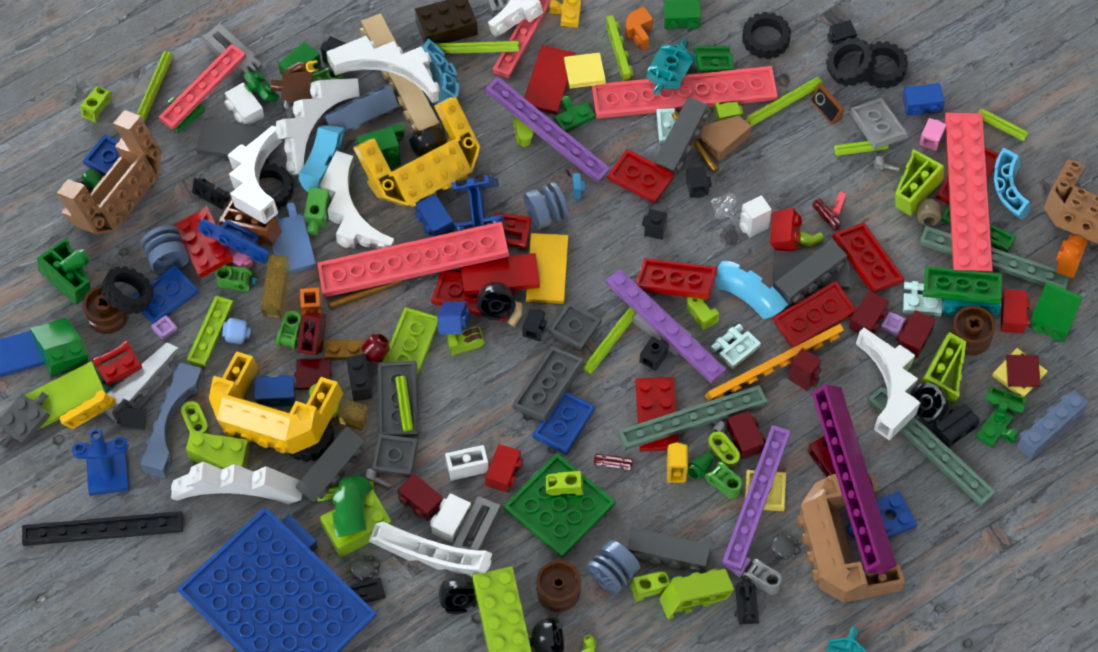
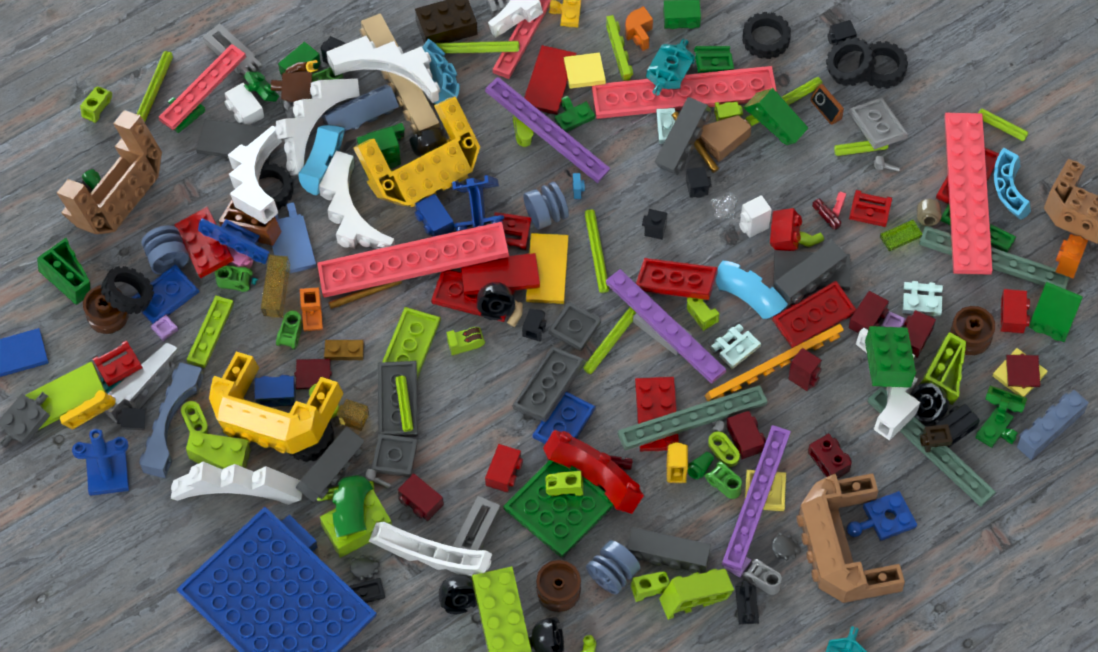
(59, 346): green slope -> none
(75, 260): green cone -> none
(102, 155): blue plate -> none
(102, 528): black tile -> none
(207, 191): black hinge -> none
(235, 331): light blue head -> none
(311, 333): dark red brick -> none
(316, 210): bright green torso -> none
(359, 377): black brick -> none
(375, 347): dark red head -> none
(450, 518): white brick -> none
(453, 317): blue brick -> none
(466, 462): white brick -> none
(595, 467): none -> red brick
(596, 250): none -> lime axle
(640, 176): red plate -> none
(654, 353): black brick -> none
(776, 116): none -> green wedge
(853, 479): magenta brick -> none
(868, 258): red tile -> none
(869, 212): none -> red plate
(890, 356): none -> green brick
(901, 235): none -> clear neon green tile
(918, 182): lime wedge -> none
(923, 99): blue brick -> none
(932, 134): bright pink brick -> none
(935, 437): none -> dark brown bracket
(951, 307): teal plate -> none
(962, 285): green plate -> none

